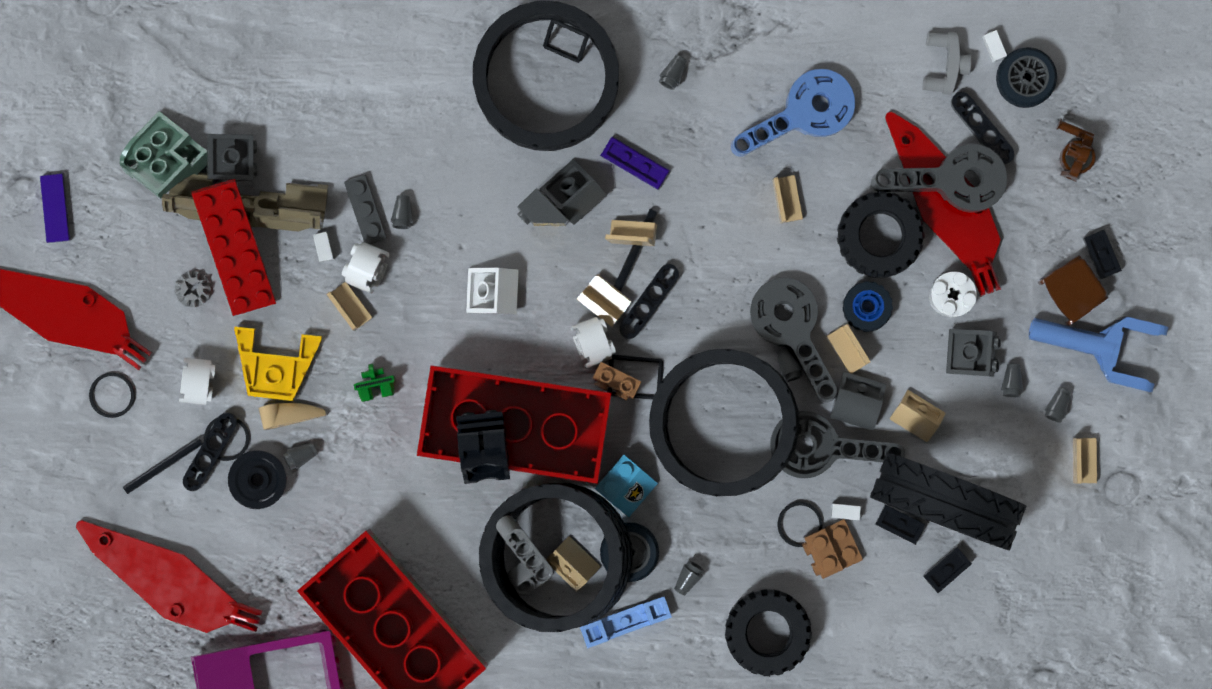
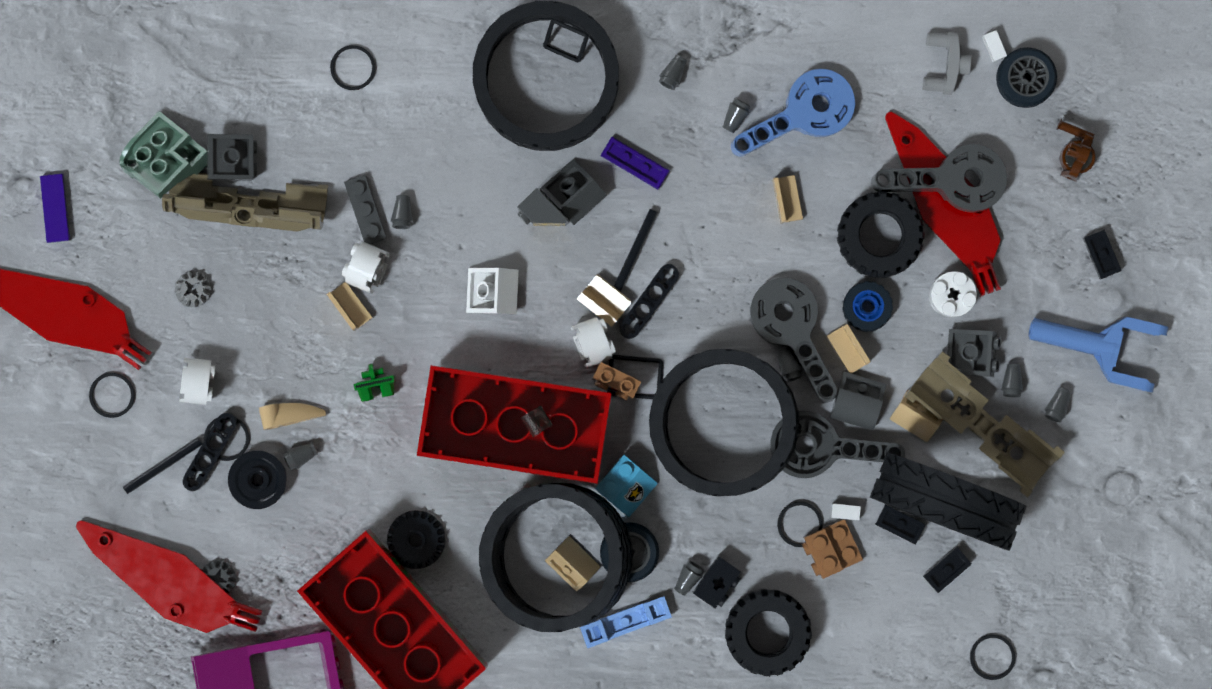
(227, 574): none -> dark grey gear
(233, 247): red plate -> none
(274, 374): yellow wing -> none
(323, 247): white piece -> none
(333, 61): none -> black piece
(416, 523): none -> black gear
(482, 446): black piece -> none
(533, 568): light grey beam -> none
(537, 421): none -> clear smoke brick
(632, 233): tan panel -> none
(705, 588): none -> black brick
(735, 115): none -> dark grey cone
(986, 125): black beam -> none
(992, 677): none -> black piece
(1036, 452): none -> dark tan piece
(1075, 289): reddish brown piece -> none
(1084, 460): tan panel -> none

